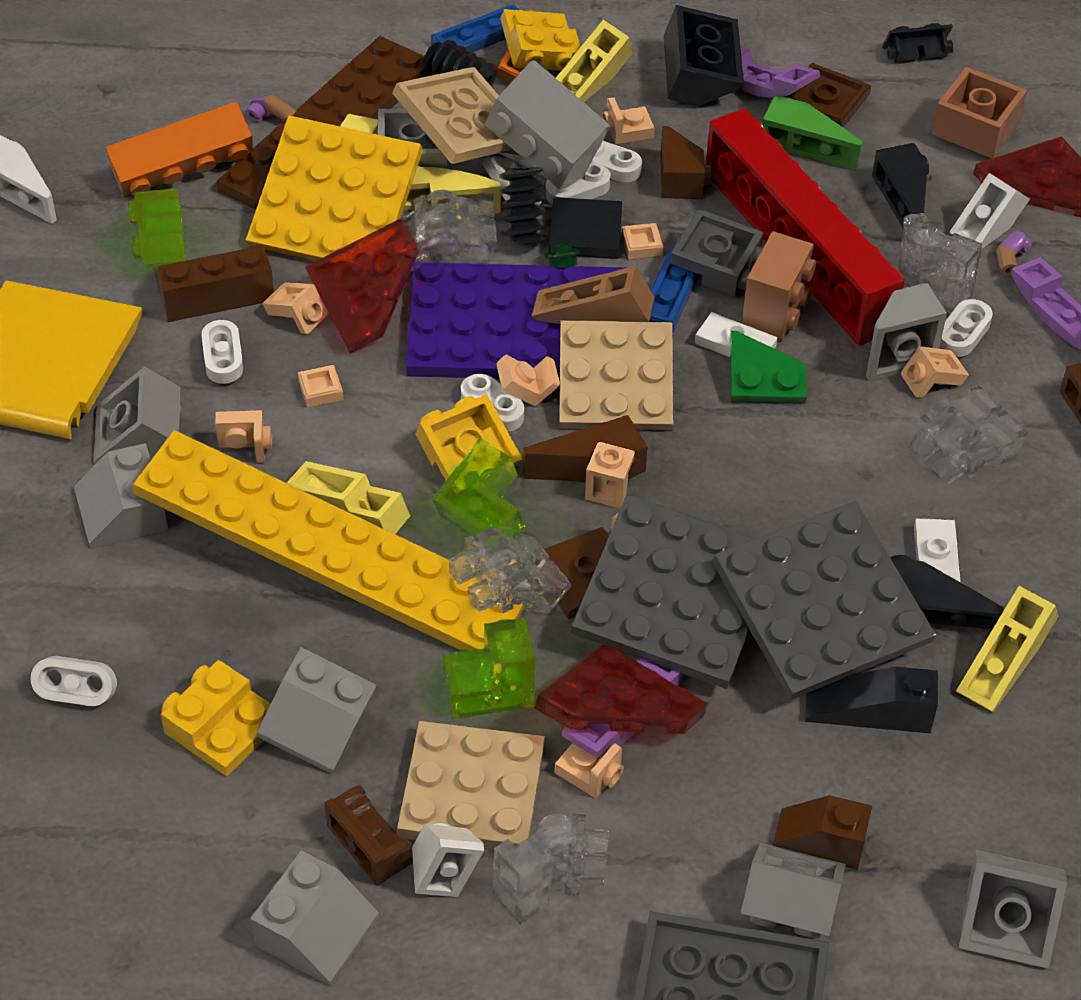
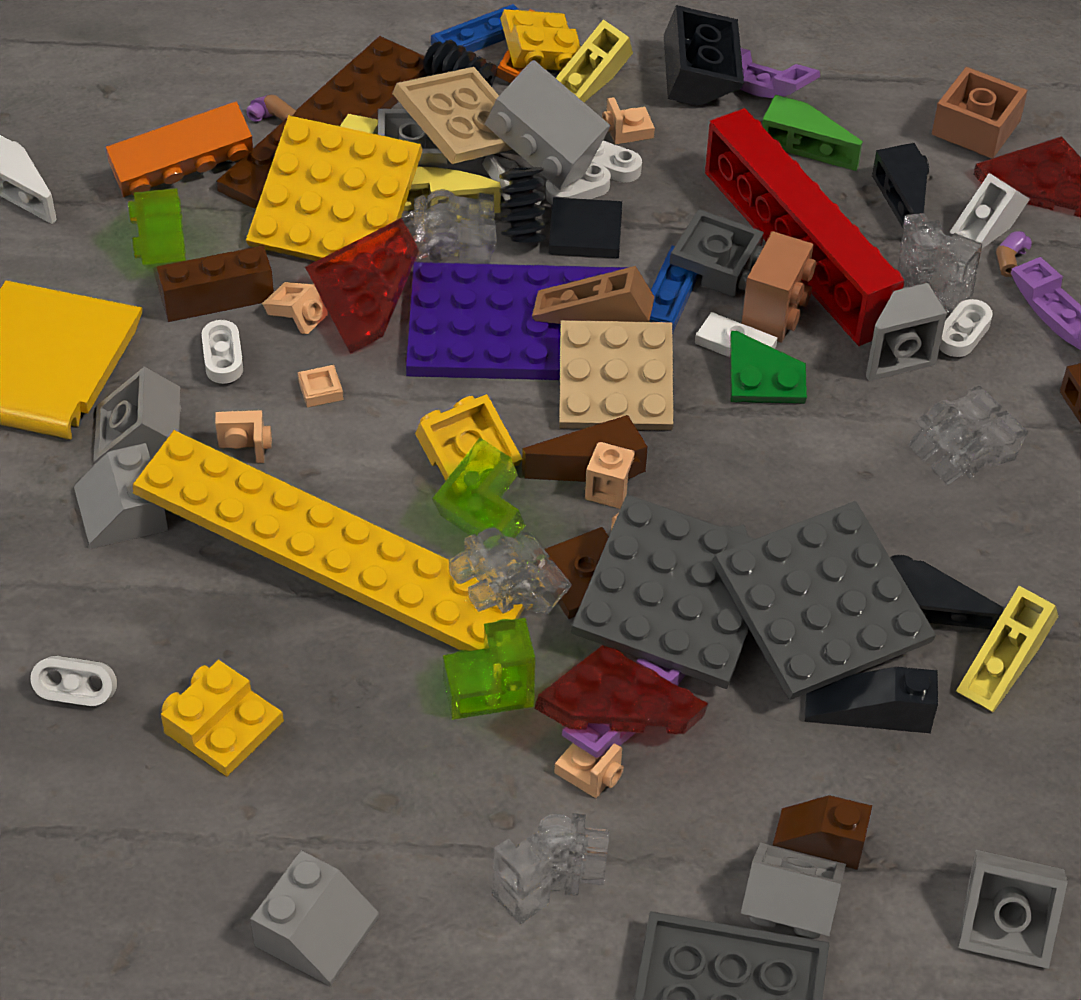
(316, 710): light grey slope -> none
(353, 494): light yellow slope -> none
(367, 835): reddish brown hinge -> none
(444, 859): white slope -> none
(472, 782): tan plate -> none
(482, 384): white plate -> none
(527, 382): light nougat bracket -> none
(562, 255): dark green plate -> none
(642, 241): light nougat tile -> none
(682, 167): reddish brown slope -> none
(833, 94): reddish brown plate -> none
(904, 42): black hinge -> none
(931, 367): light nougat bracket -> none
(937, 545): white plate -> none

